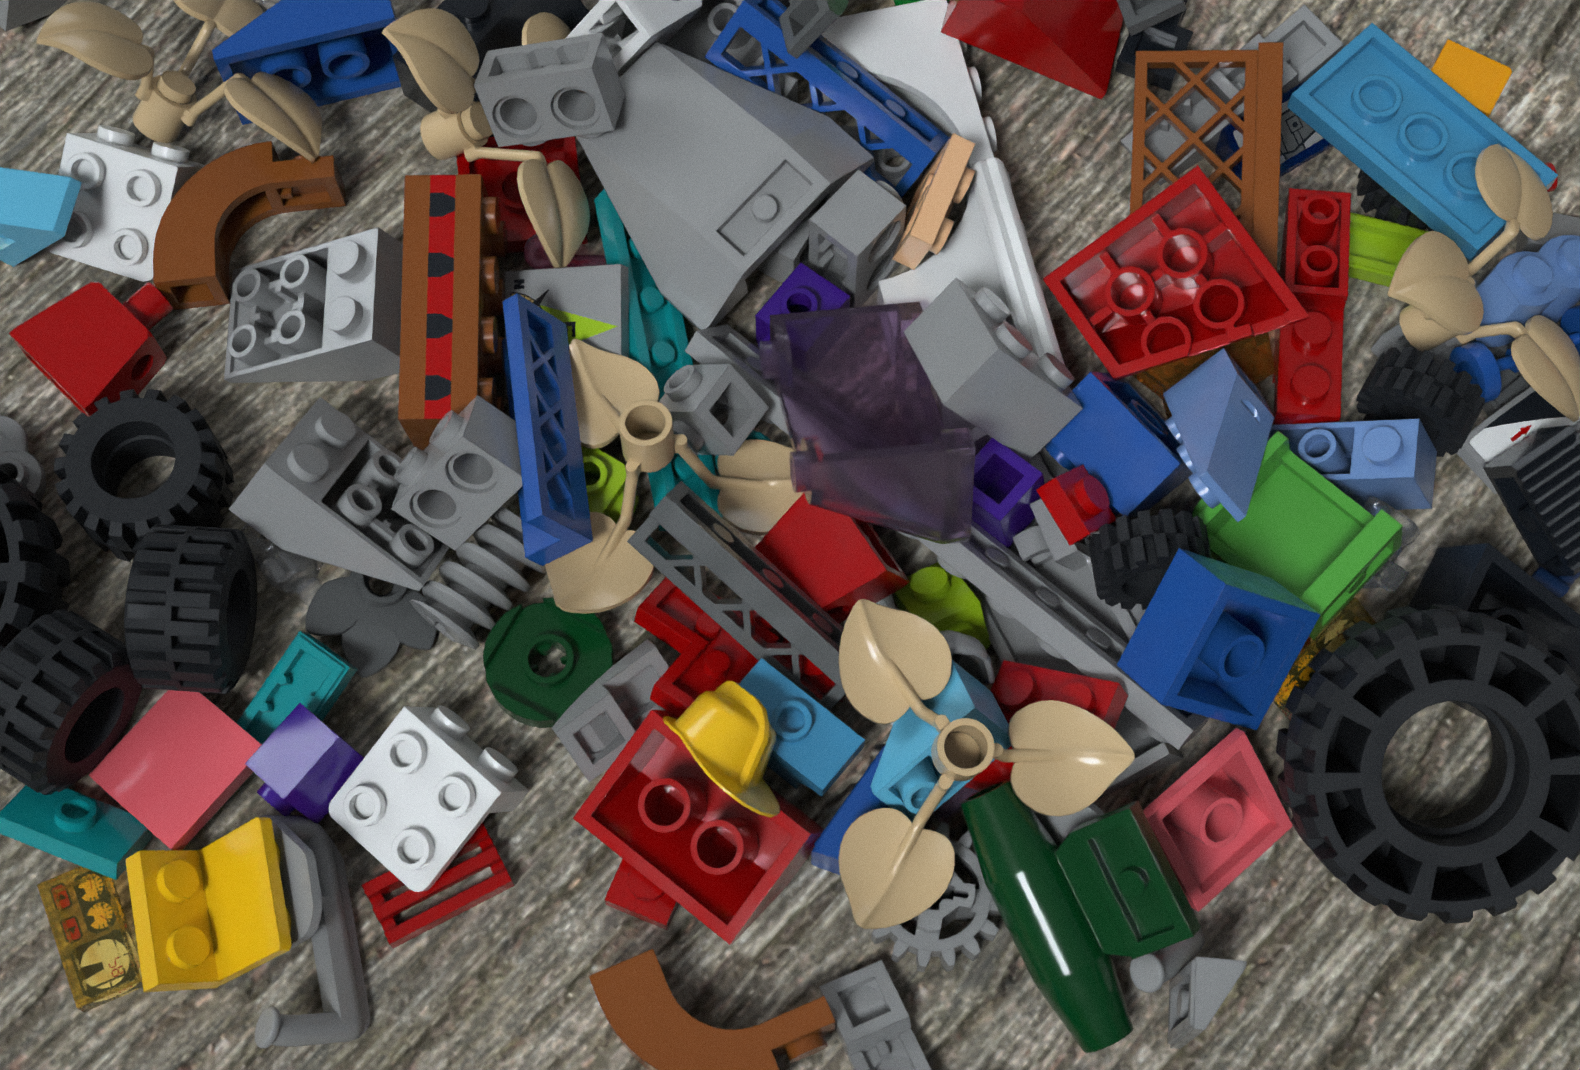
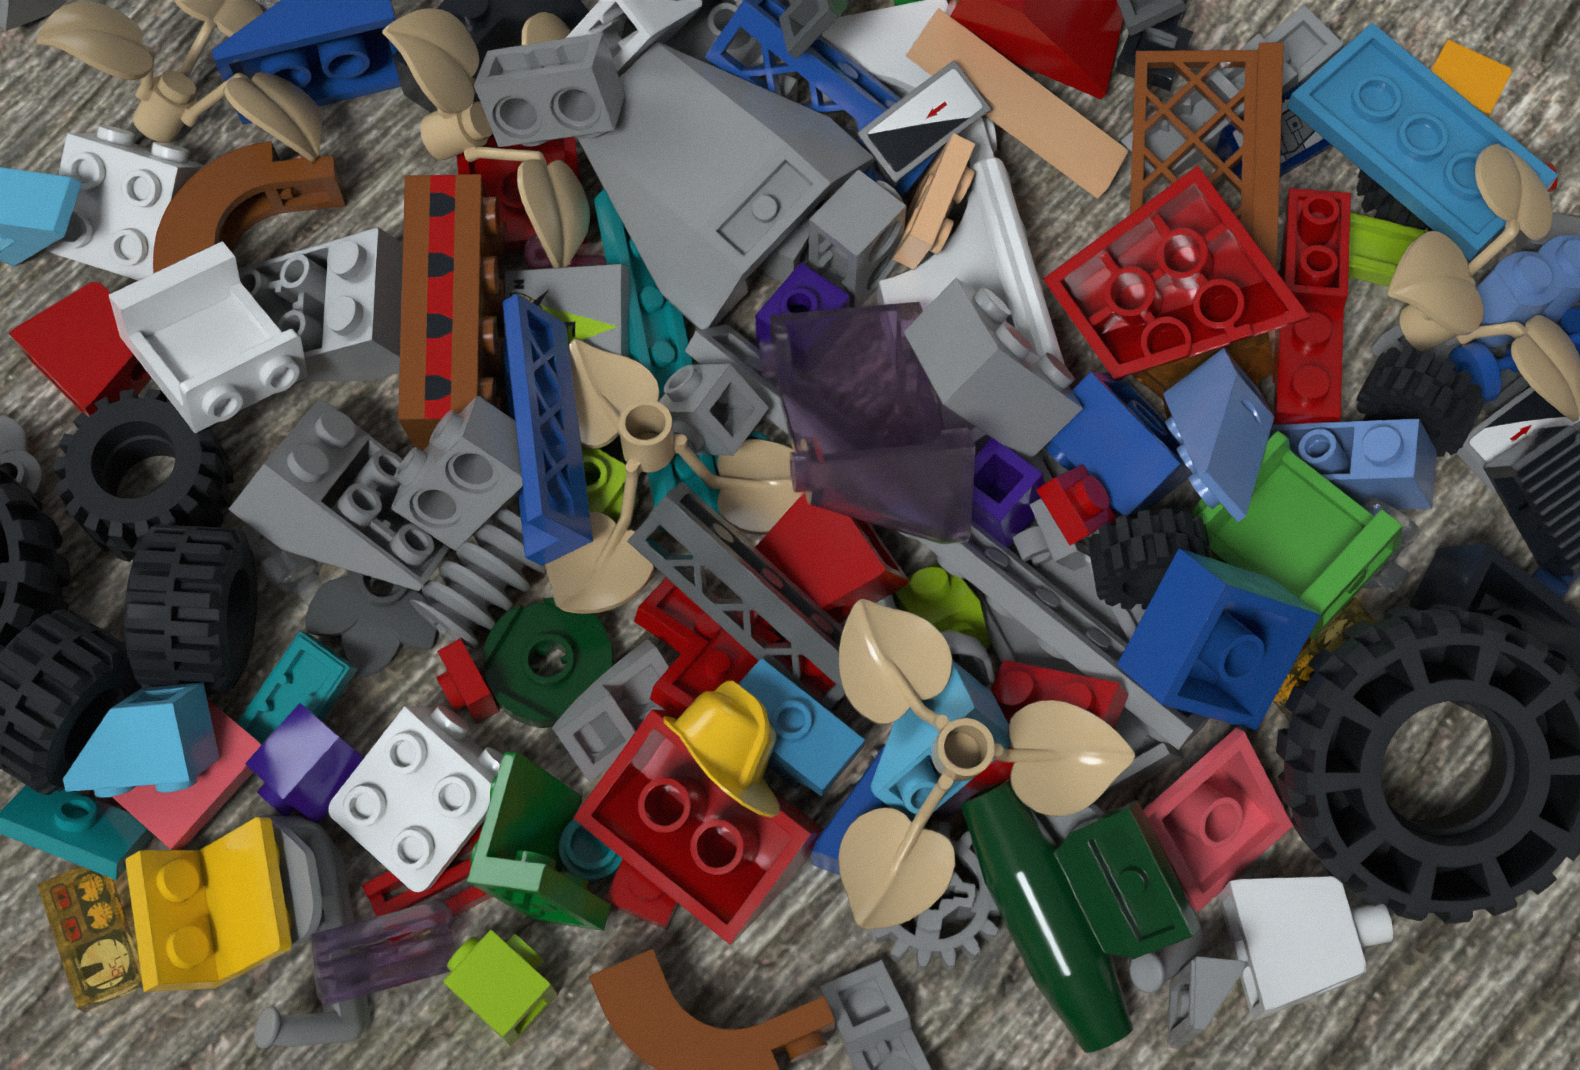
(148, 739): none -> medium azure slope
(206, 338): none -> white panel
(383, 963): none -> clear purple tile
(464, 683): none -> red plate
(500, 983): none -> lime brick
(520, 848): none -> green bracket
(586, 854): none -> teal plate
(923, 121): none -> slope
(1022, 104): none -> light nougat tile
(1298, 938): none -> white torso

